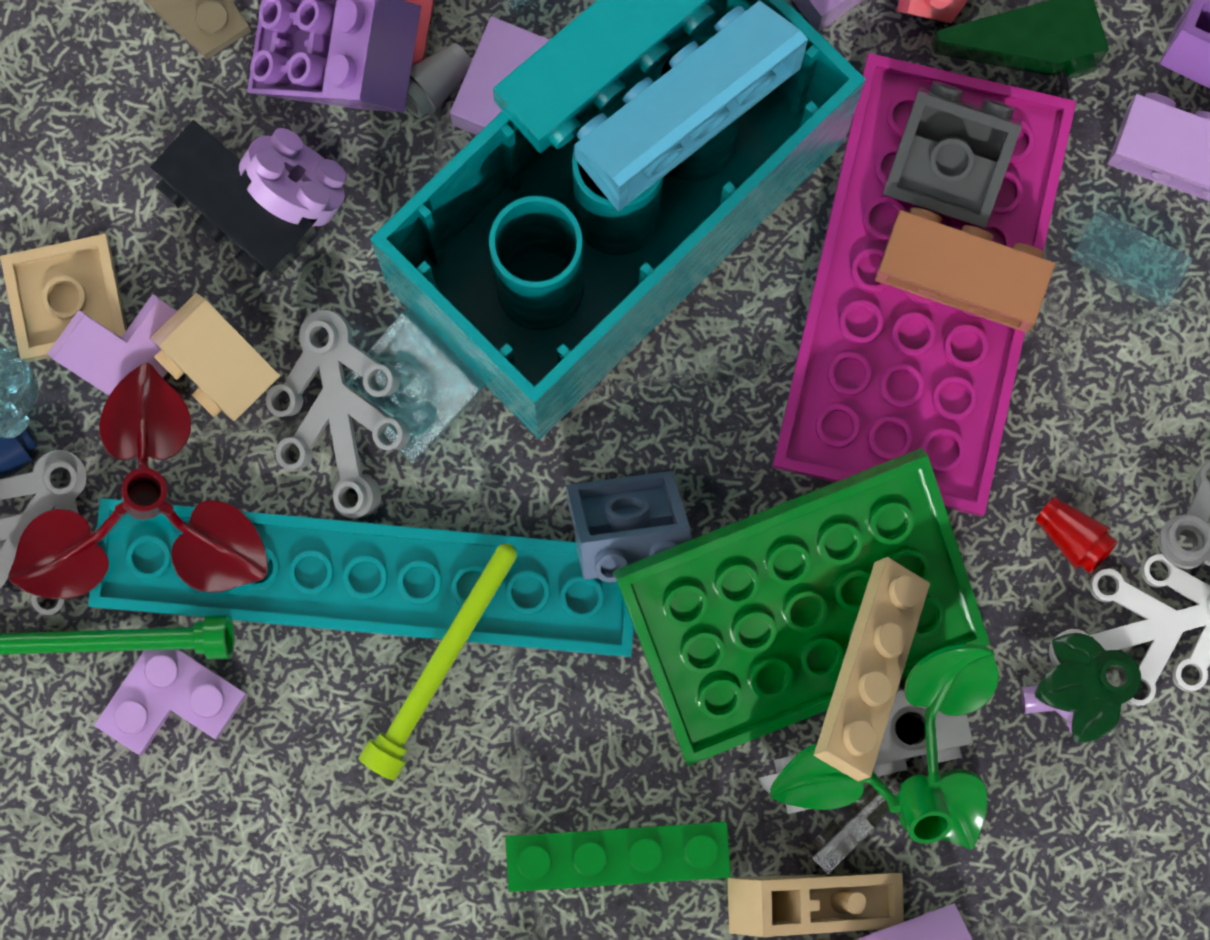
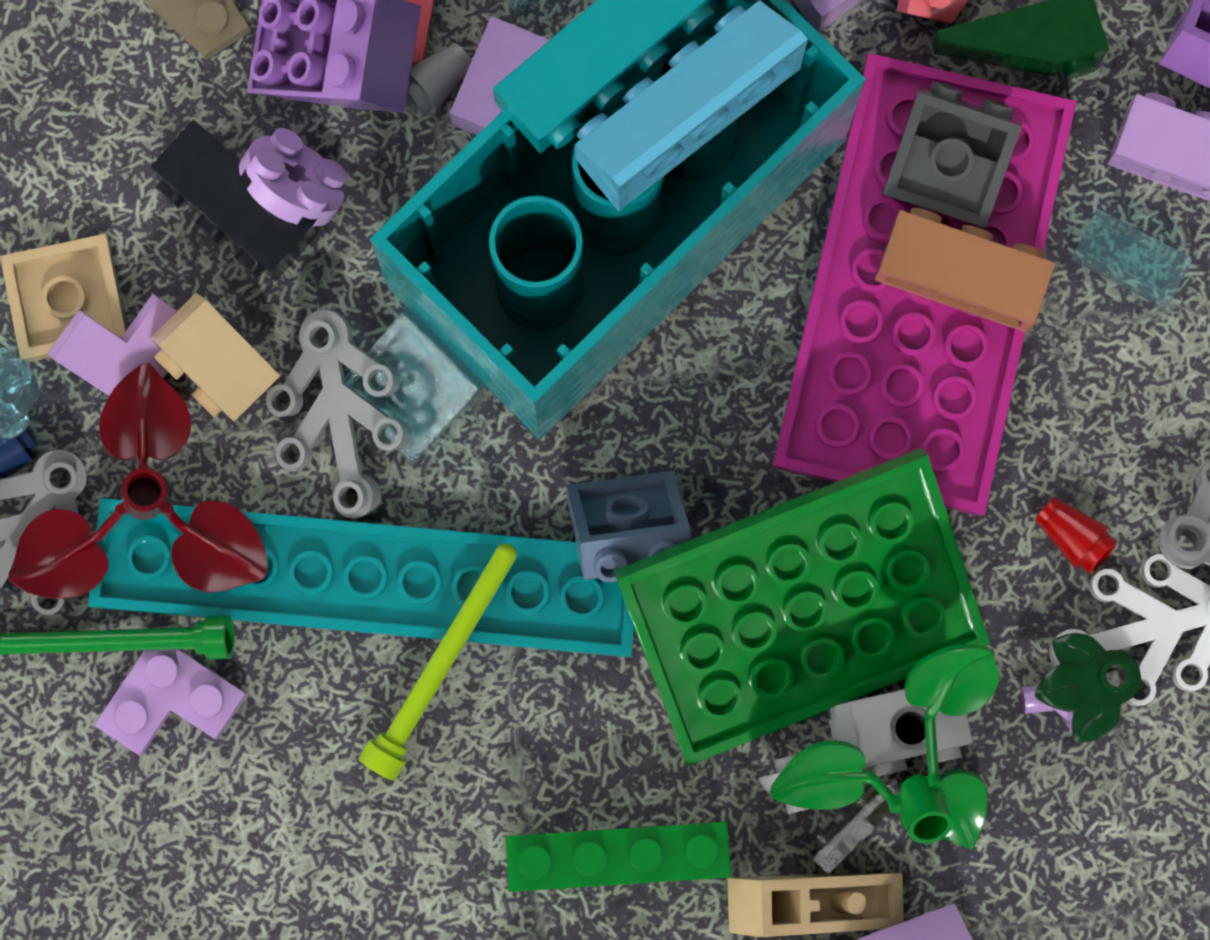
(872, 669): tan plate -> none

